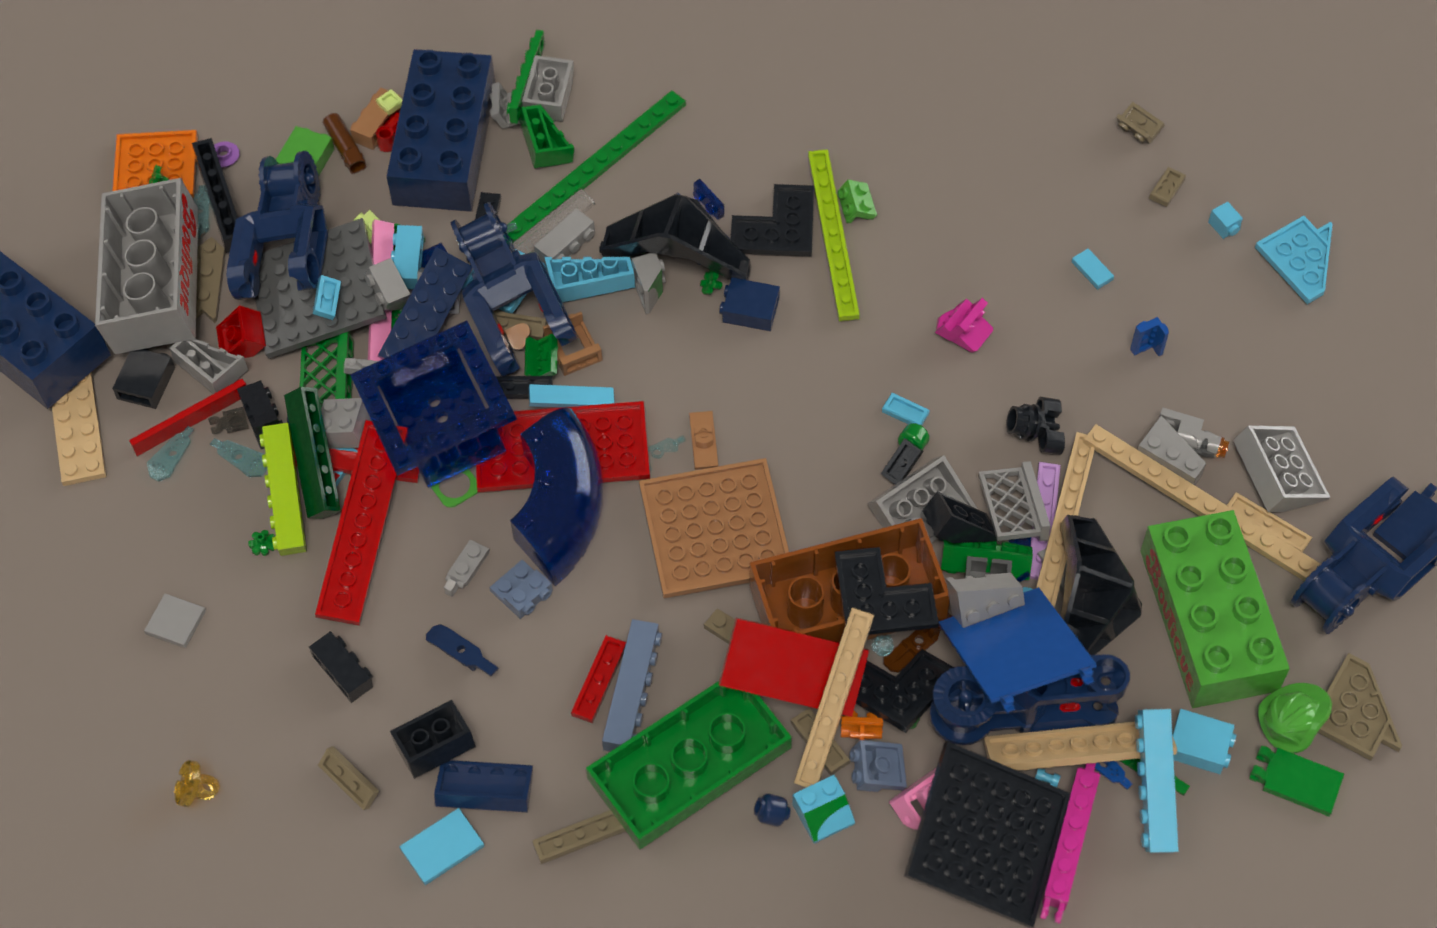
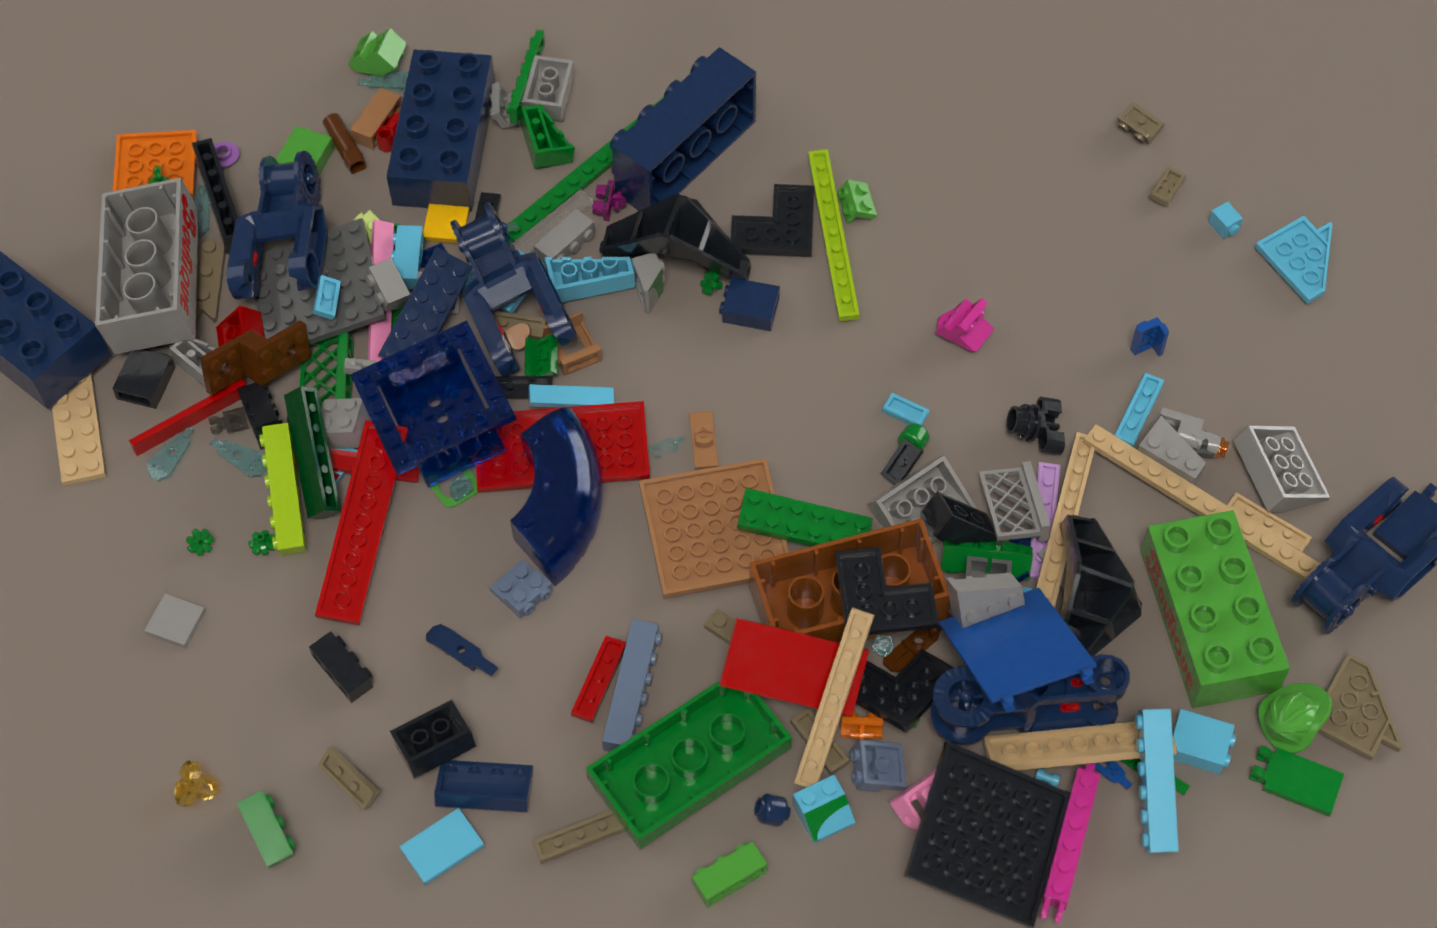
(199, 541): none -> green plant
(255, 357): none -> reddish brown bracket
(266, 828): none -> green wedge
(379, 62): none -> bright green piece
(389, 102): yellowish green tile -> none
(396, 79): none -> clear light blue piece
(438, 220): none -> yellow tile
(460, 488): none -> clear light blue plate
(465, 567): light grey hinge -> none
(610, 200): none -> magenta hips
(684, 130): none -> dark blue brick
(708, 199): clear blue plate -> none
(729, 873): none -> bright green brick
(797, 519): none -> green plate
(1092, 268): medium azure tile -> none
(1139, 409): none -> medium azure tile

